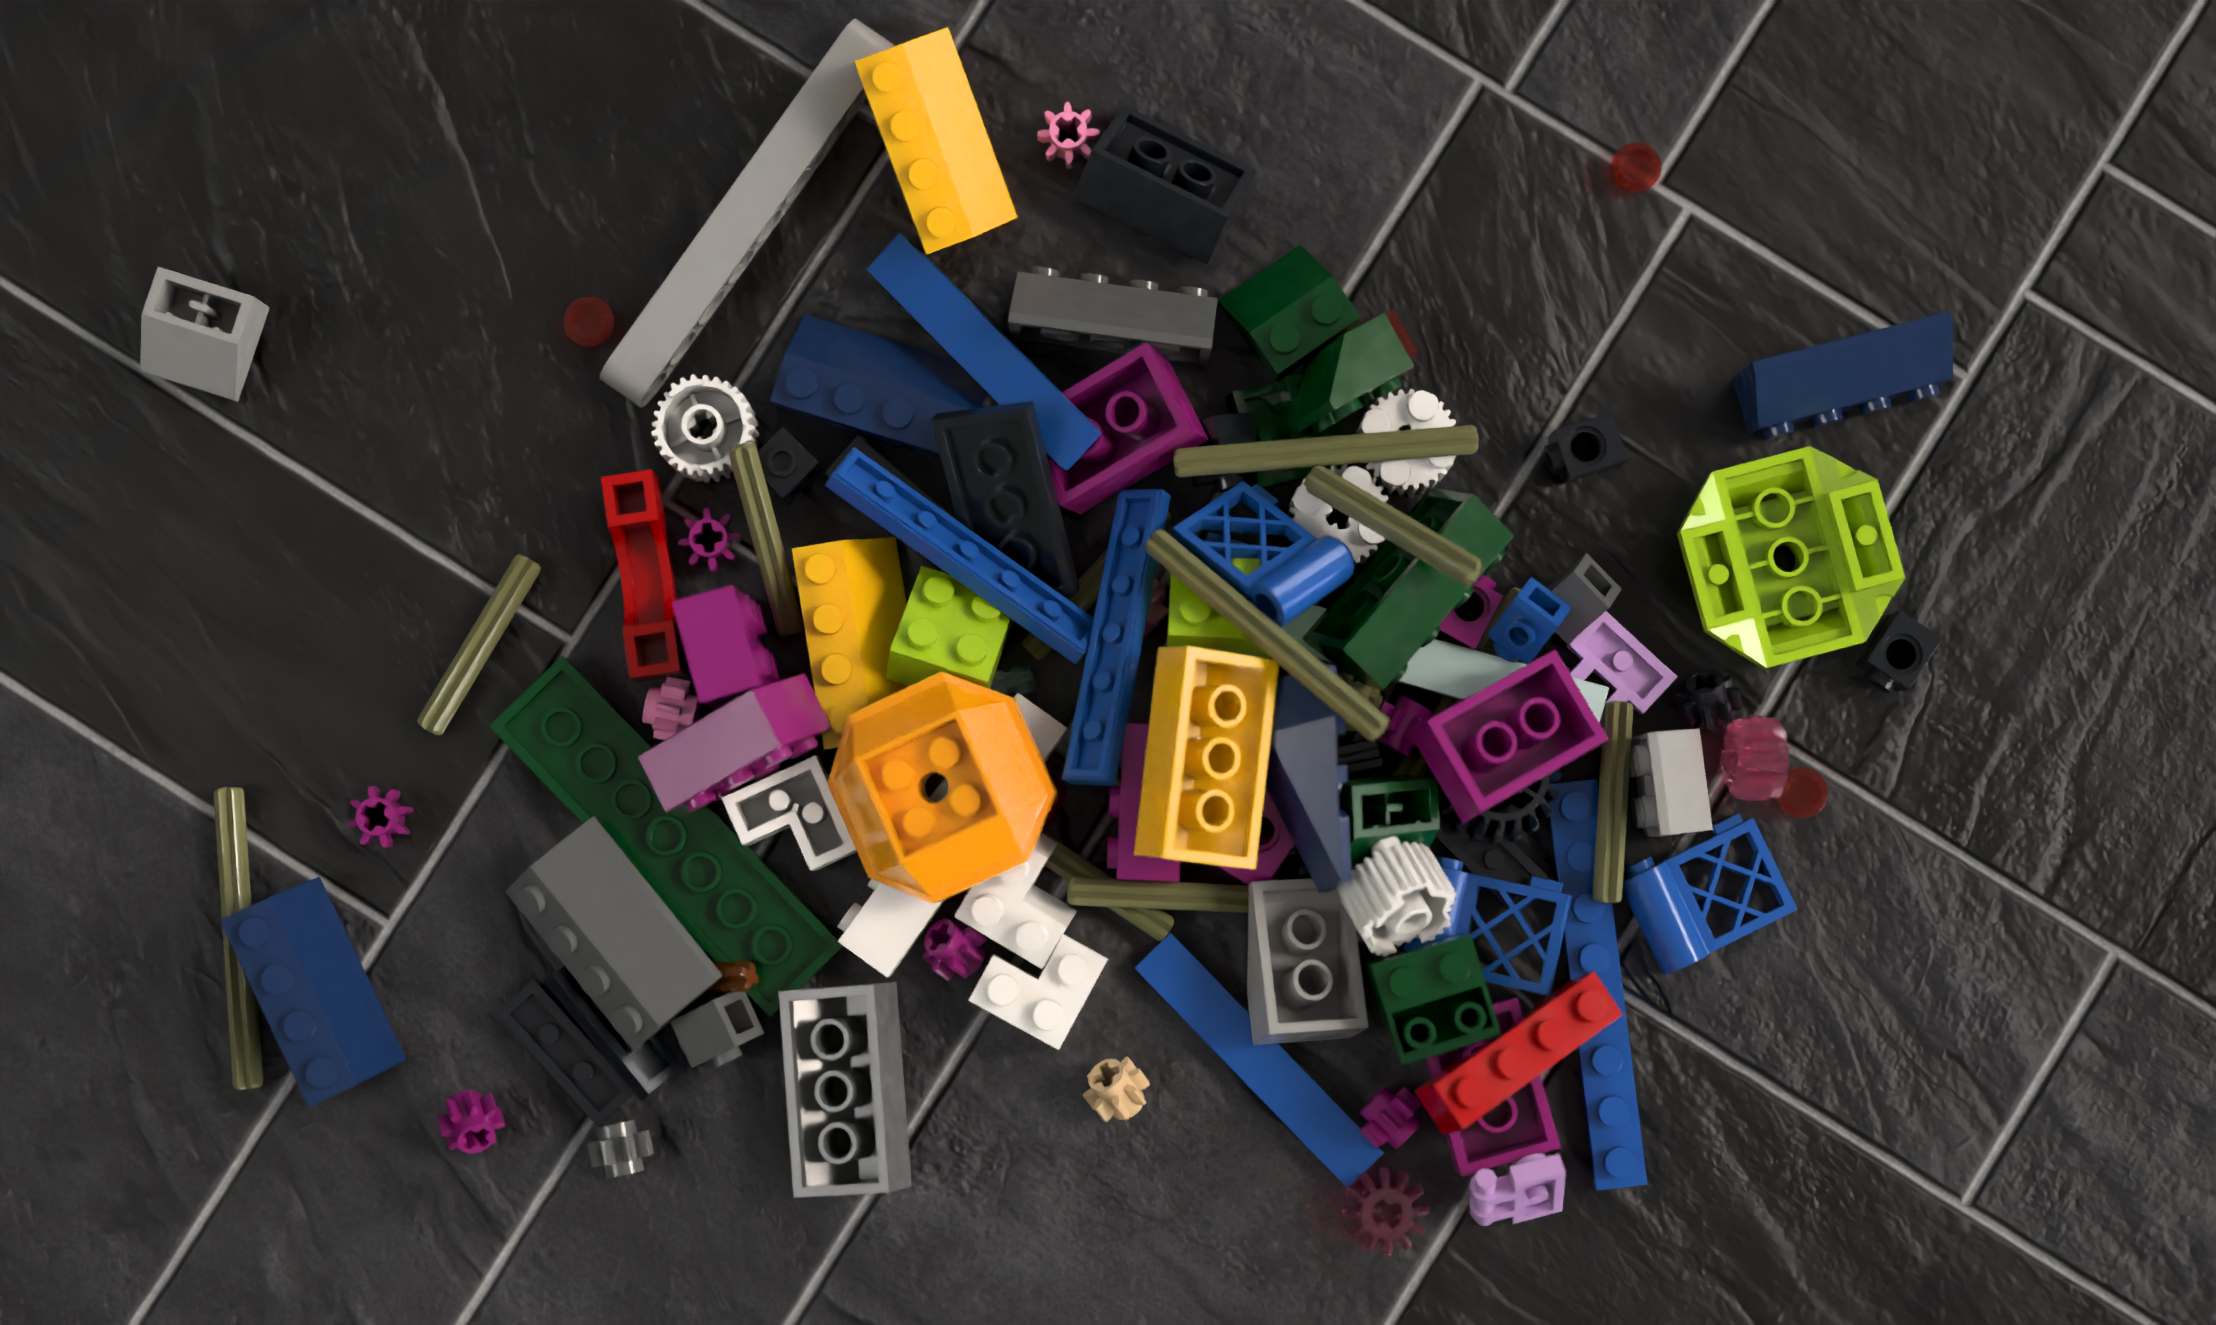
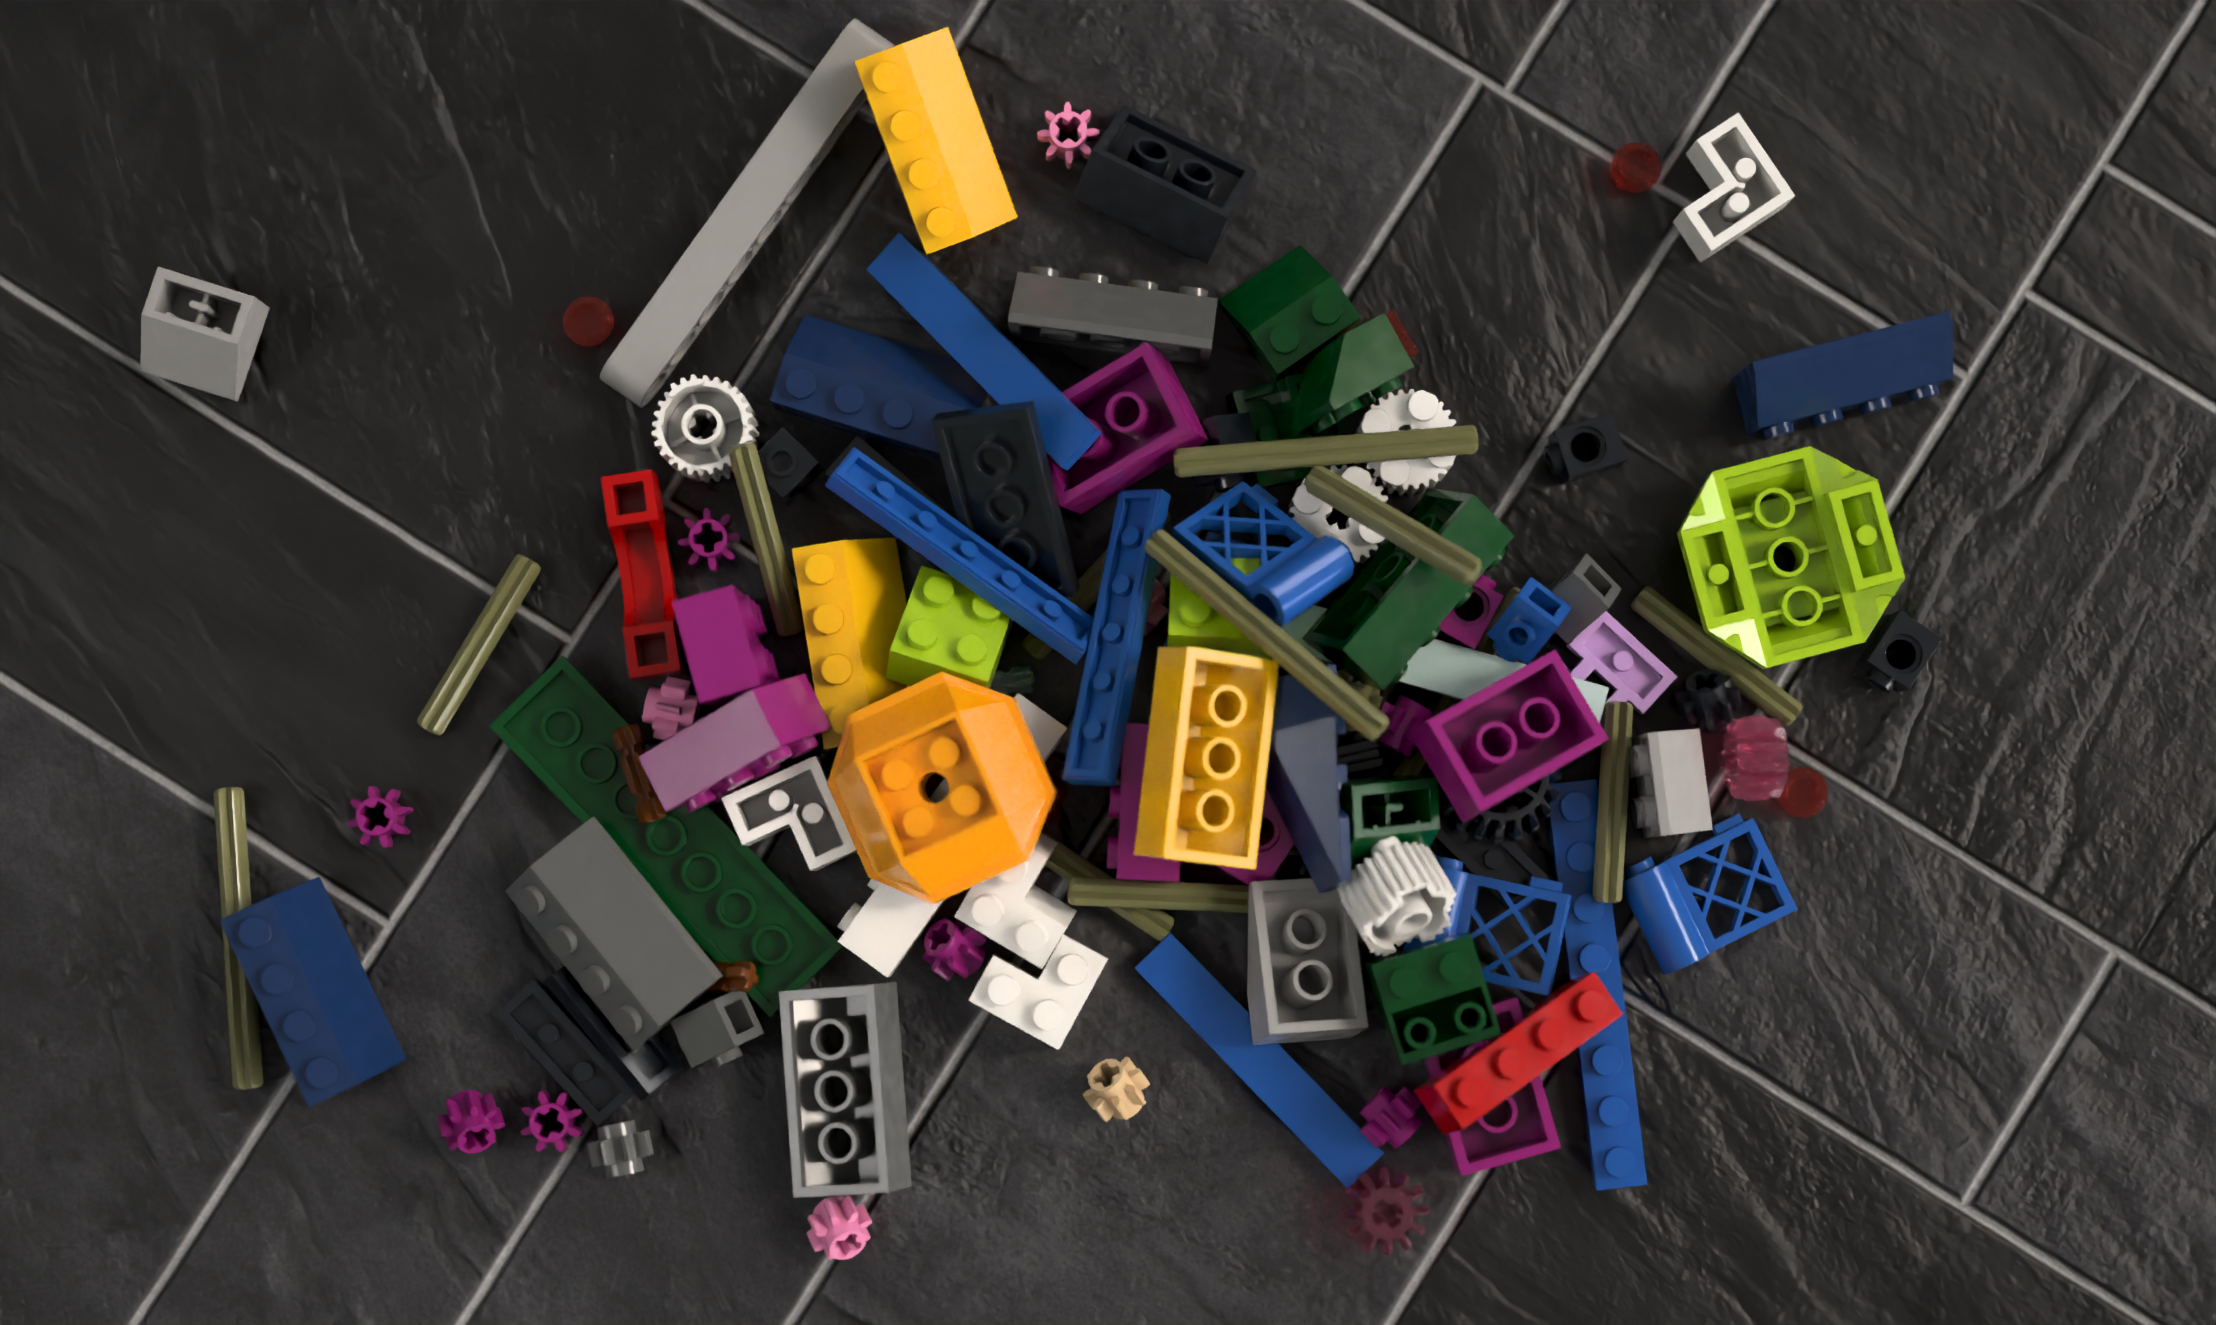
(539, 1126): none -> magenta gear
(629, 741): none -> reddish brown axle
(839, 1227): none -> bright pink gear
(1528, 1192): lavender plate -> none
(1716, 655): none -> olive axle
(1742, 187): none -> white brick

